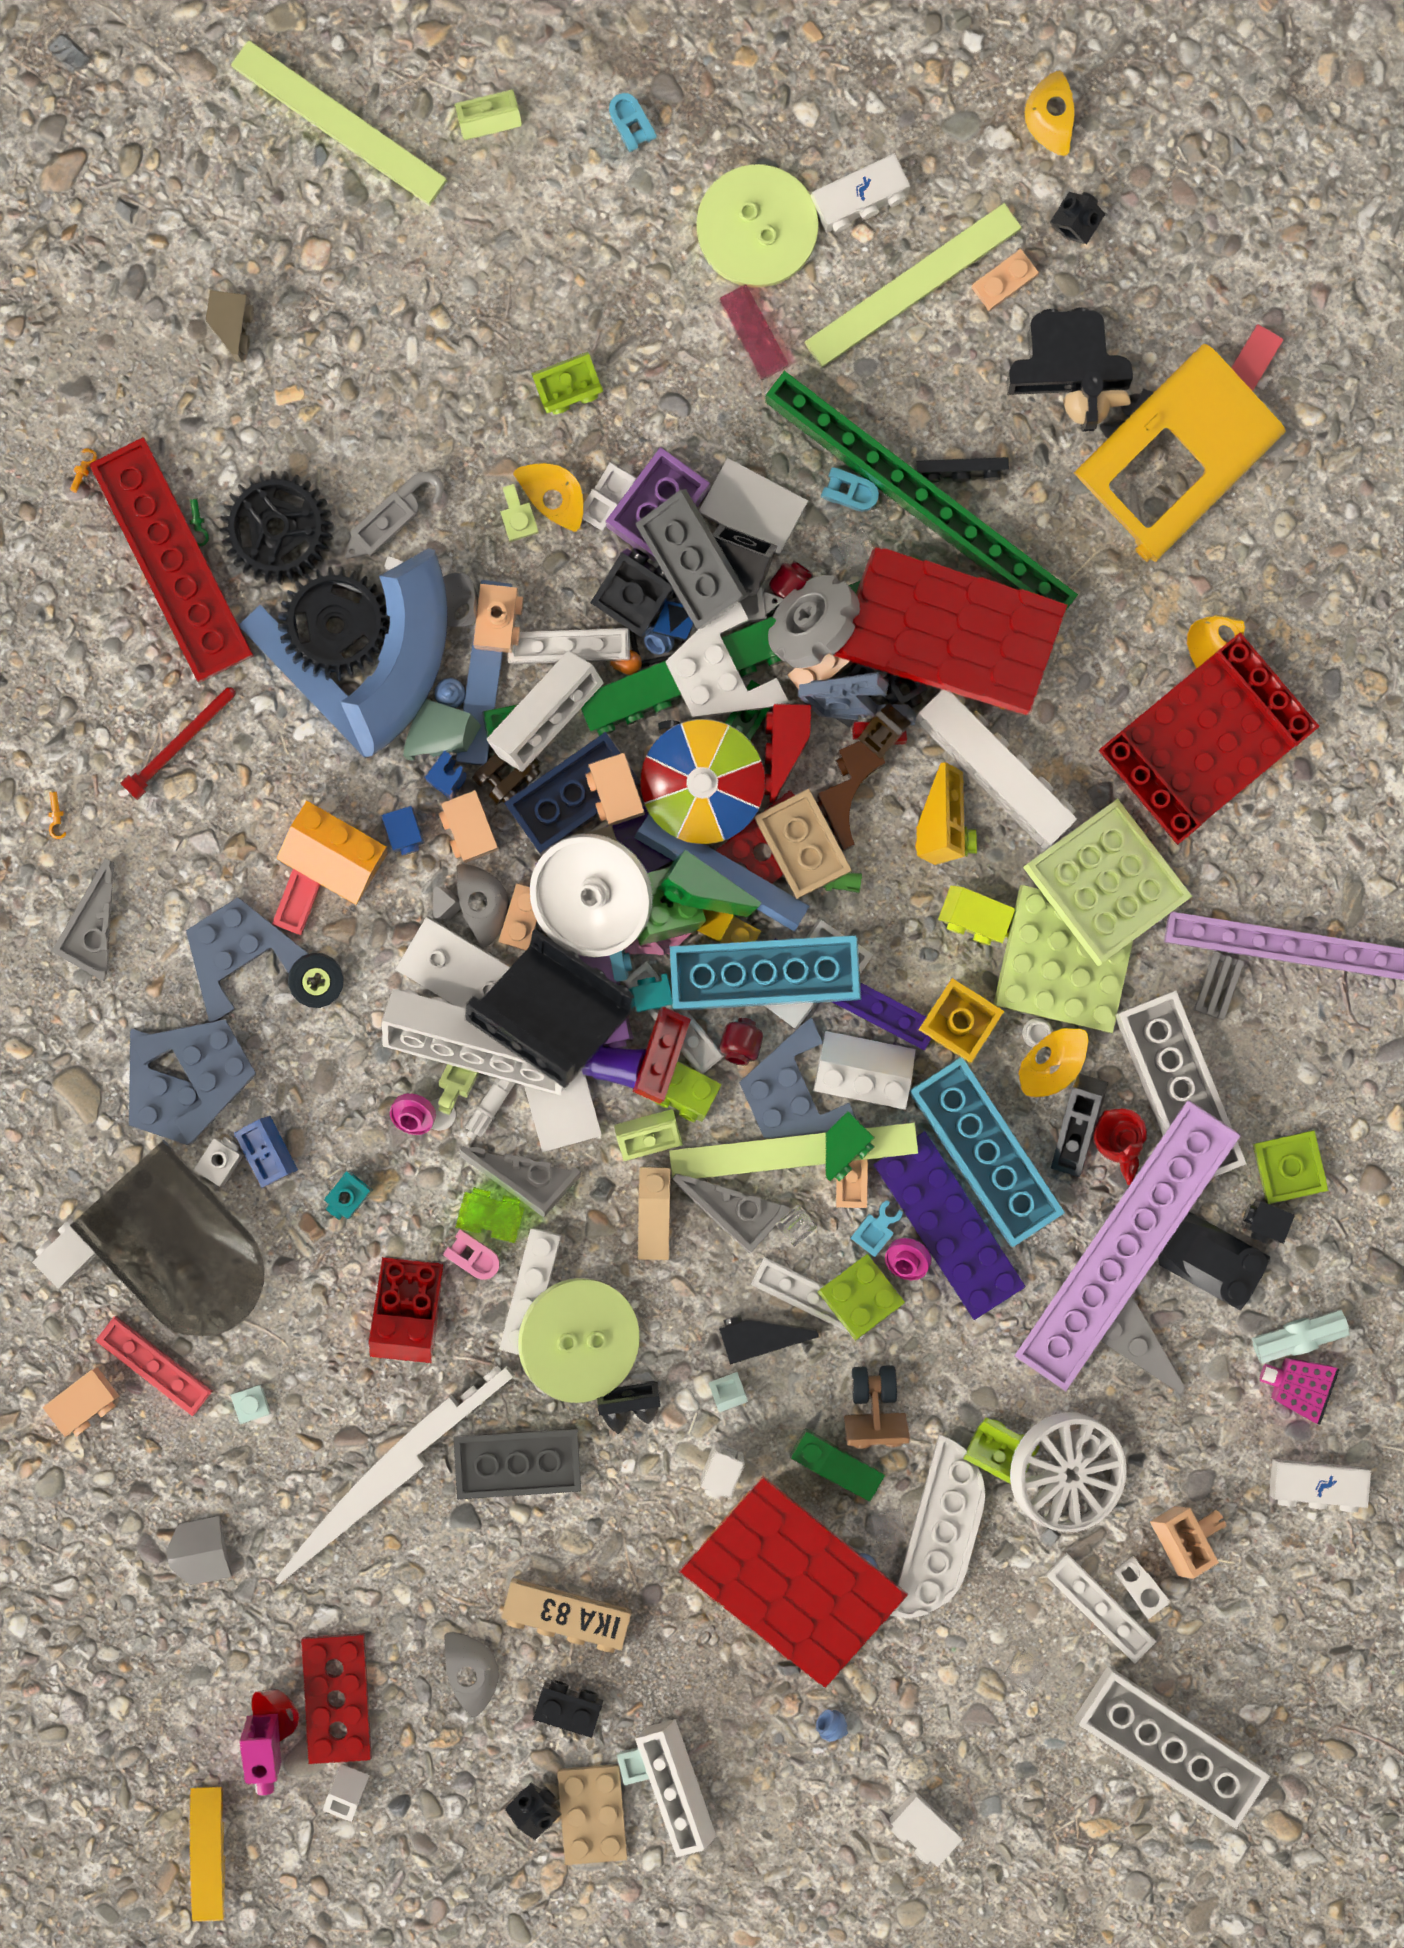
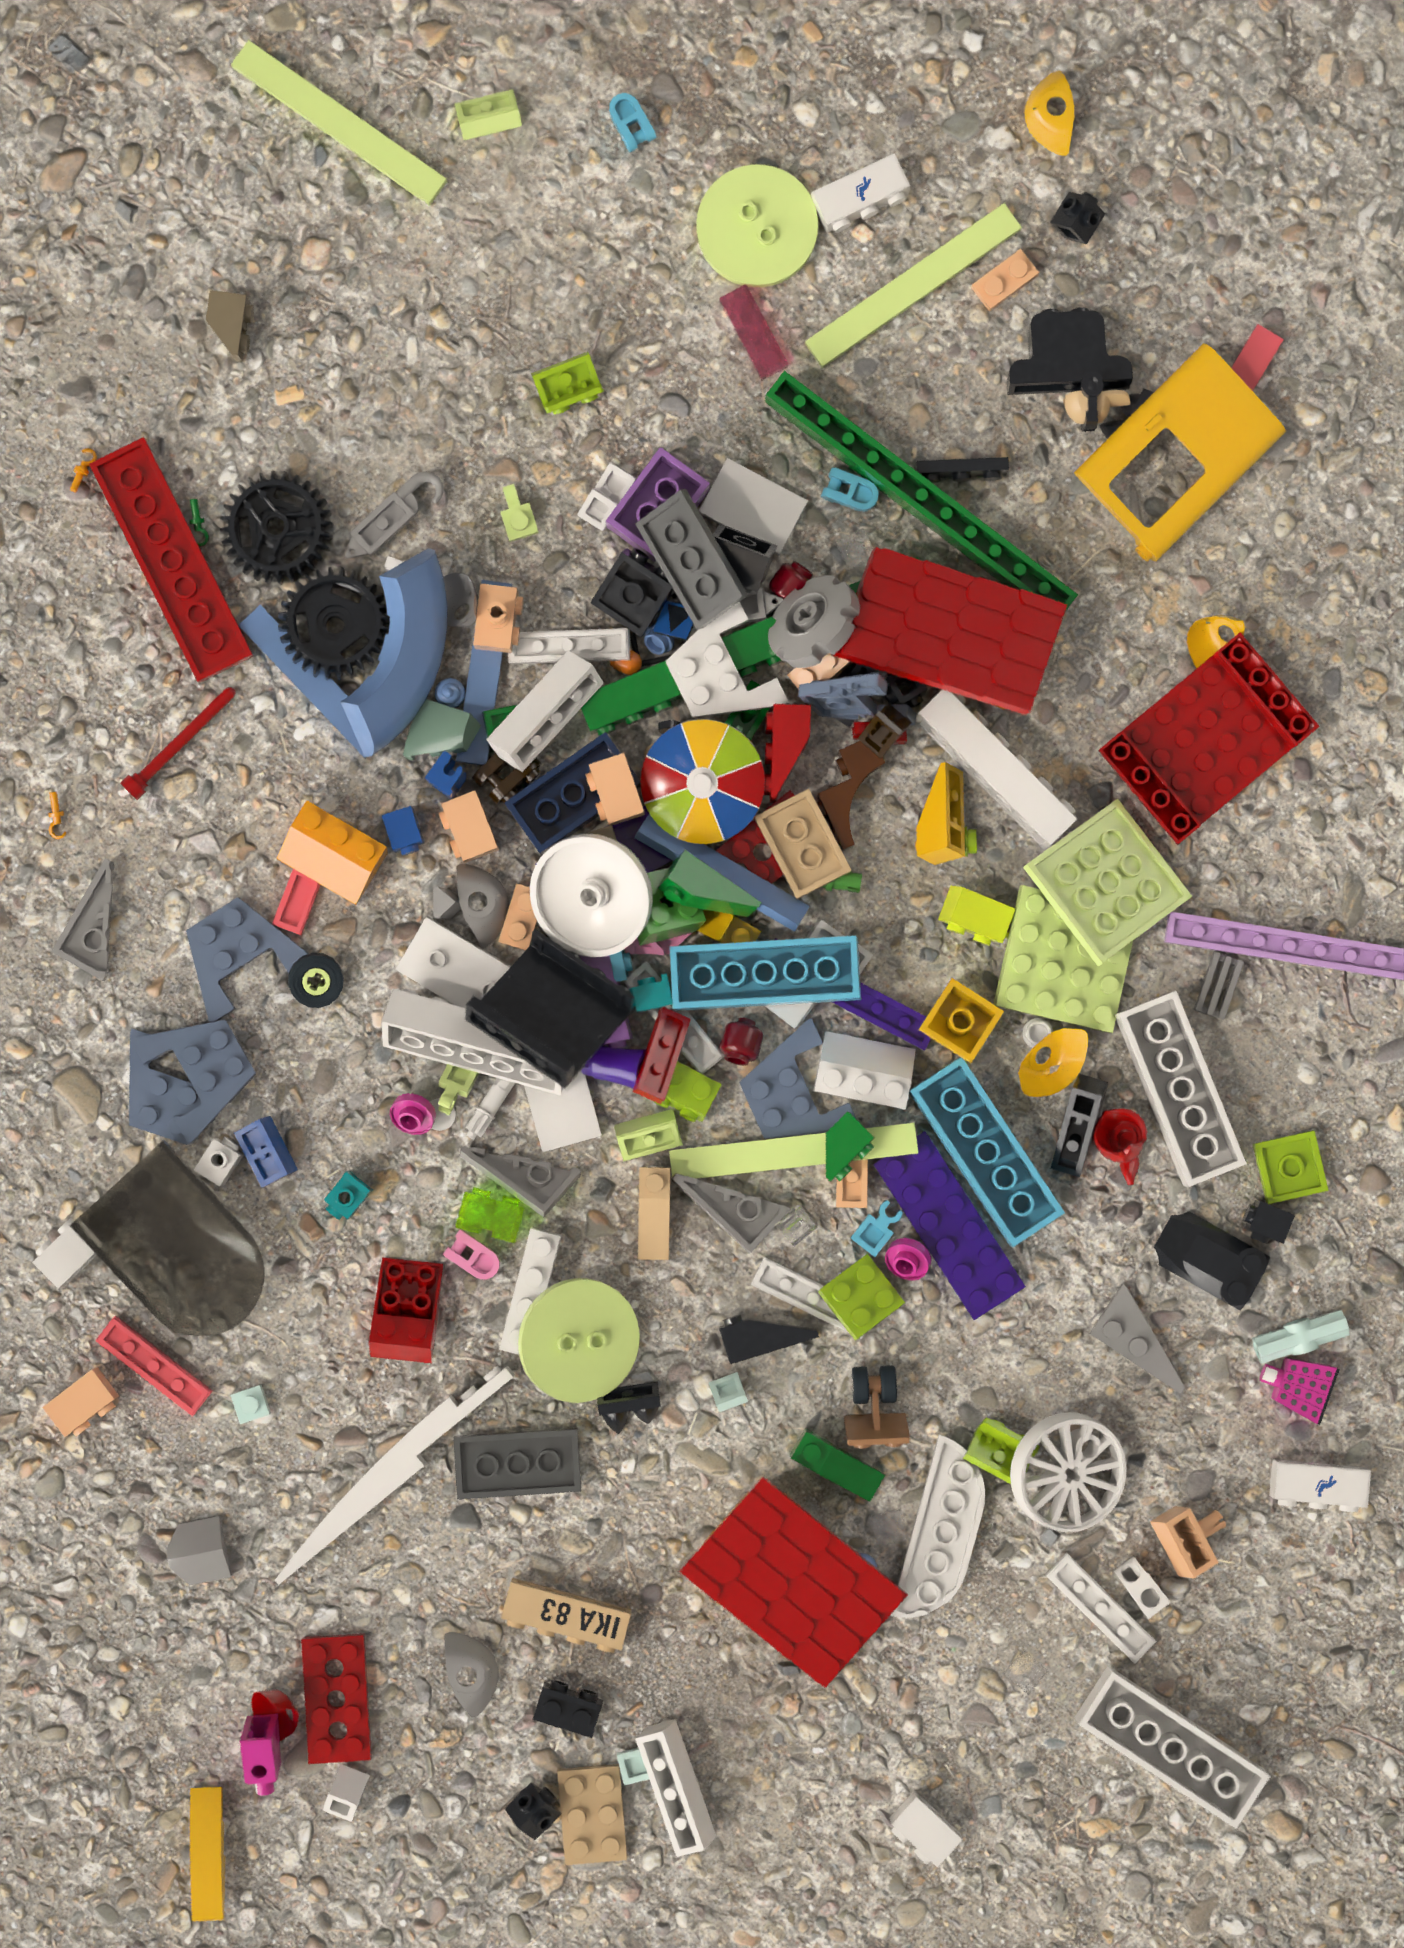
(543, 477): yellow piece -> none
(721, 1471): white brick -> none
(831, 1725): medium blue plate -> none
(1127, 1245): lavender plate -> none

